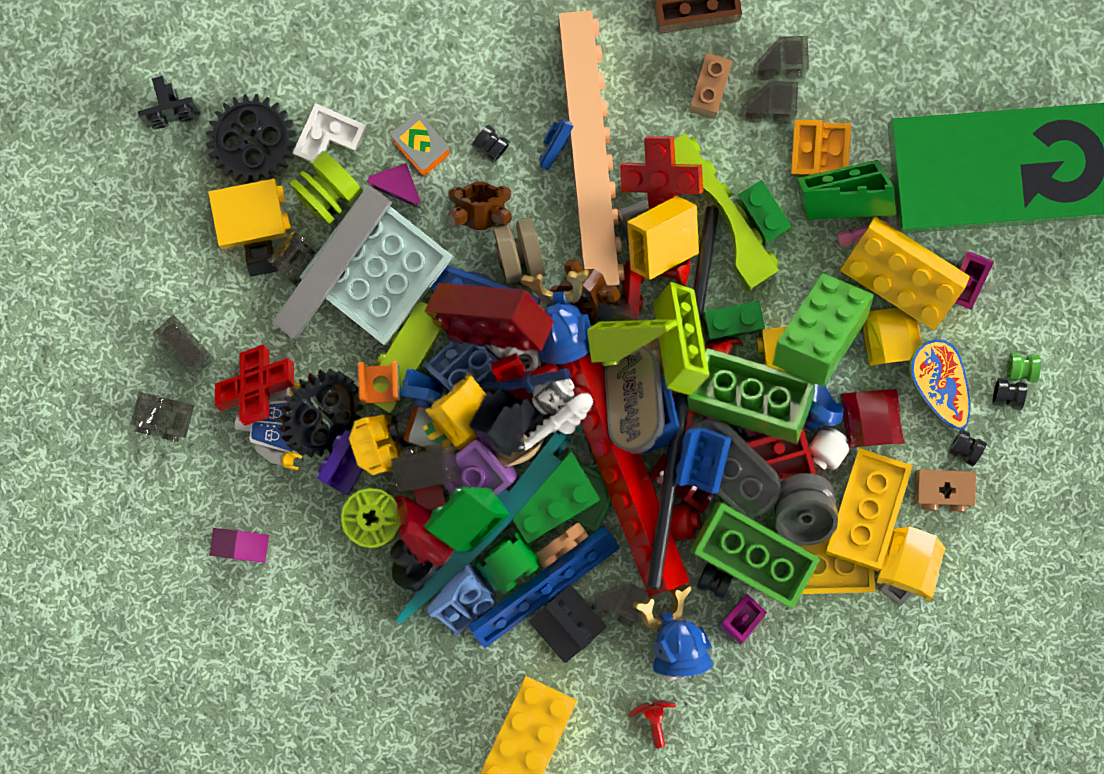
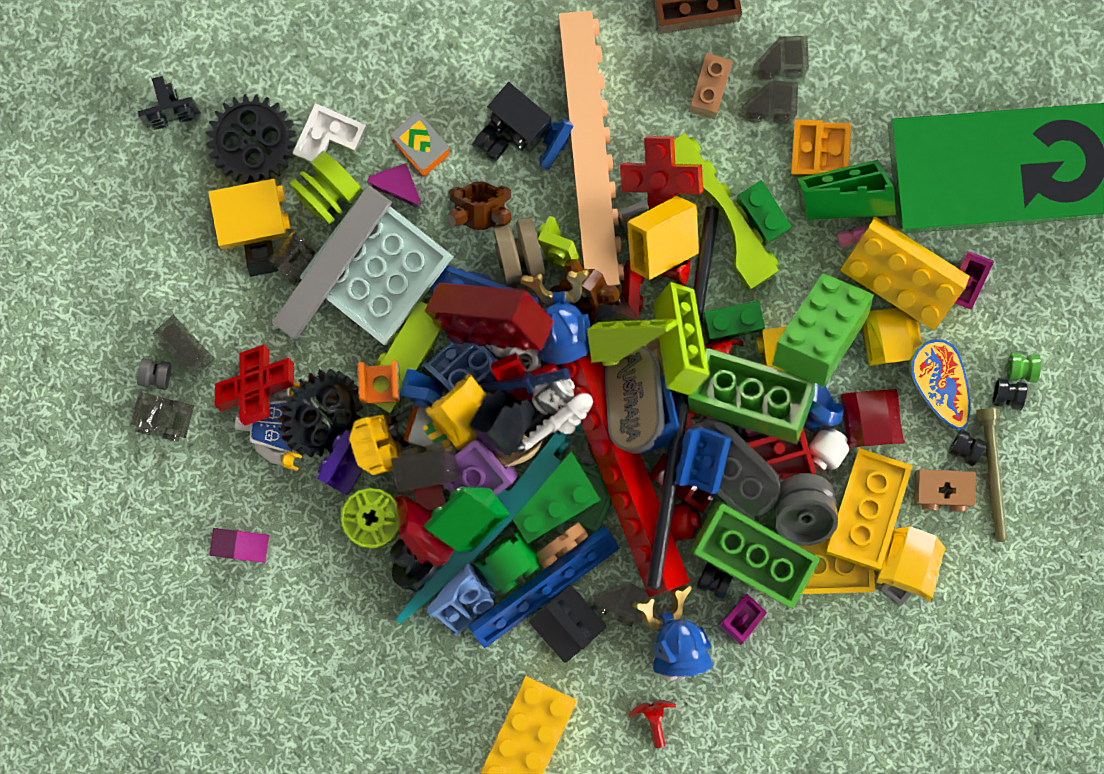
(154, 374): none -> dark grey wheel
(518, 118): none -> black brick
(554, 246): none -> lime bracket
(988, 419): none -> olive piece

